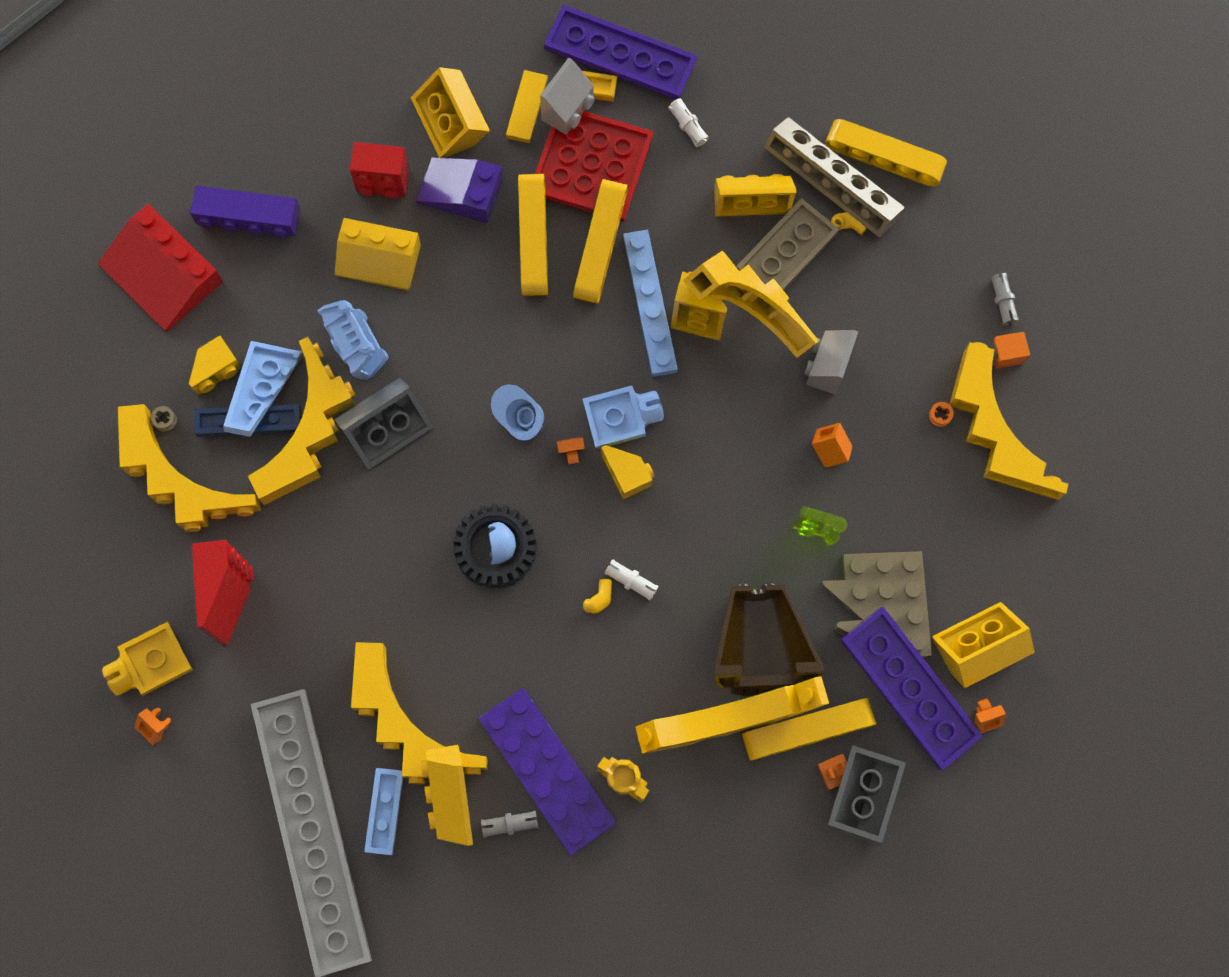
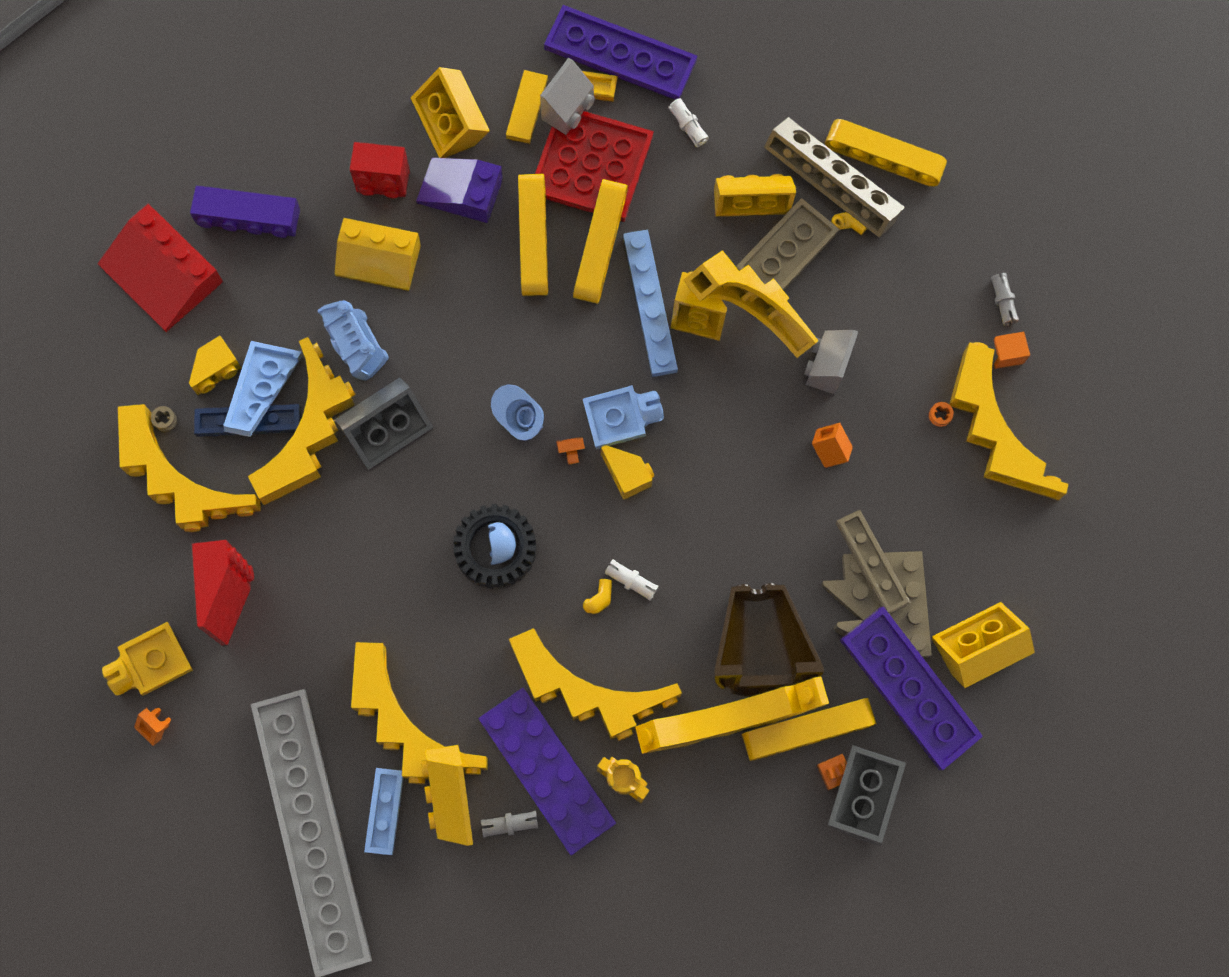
(582, 698): none -> yellow arch
(819, 523): clear neon green plate -> none
(872, 562): none -> dark tan tile
(988, 717): orange tile -> none

